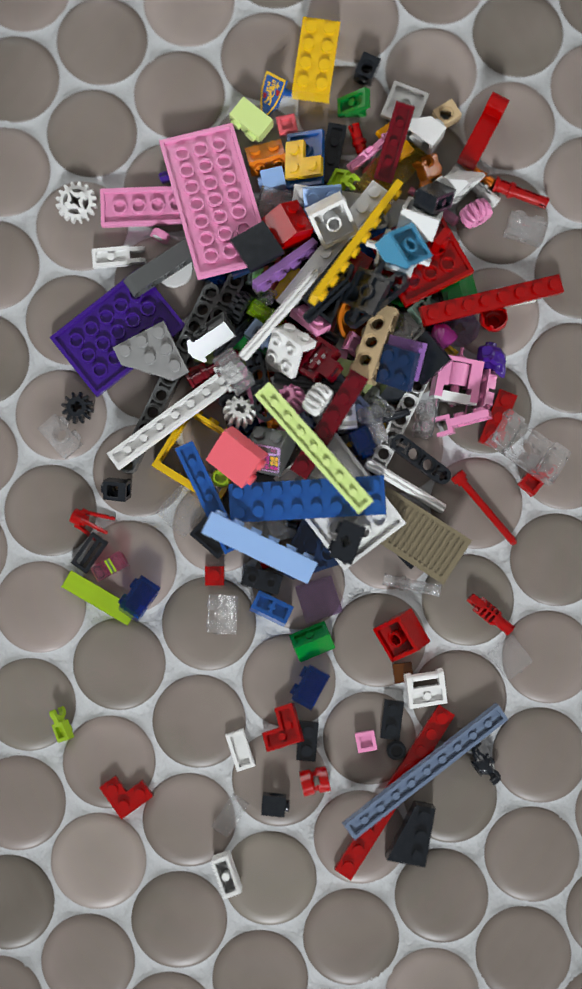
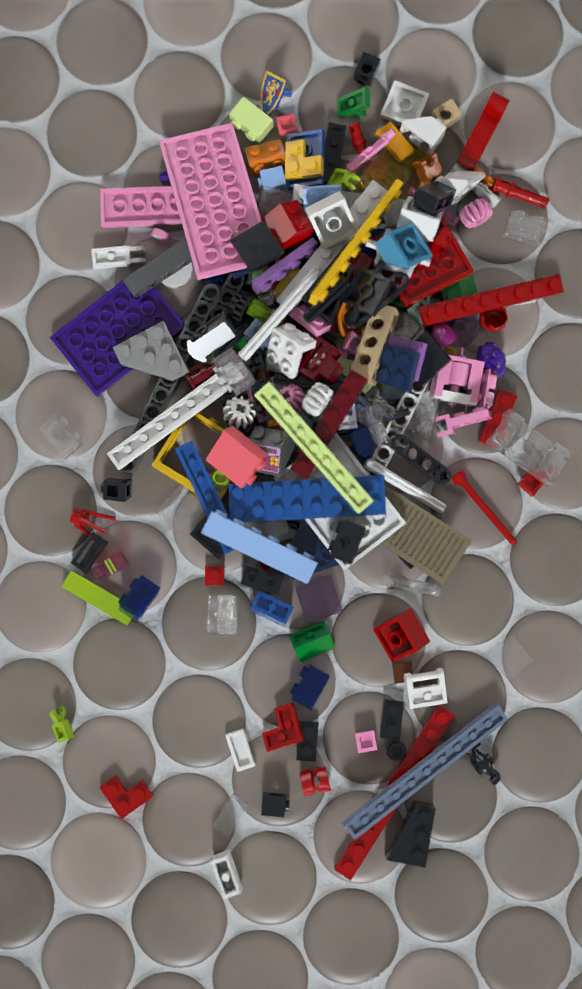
(69, 207): white gear -> none
(74, 402): black gear -> none
(315, 60): yellow brick -> none
(394, 142): dark red plate -> none
(490, 613): red hinge -> none

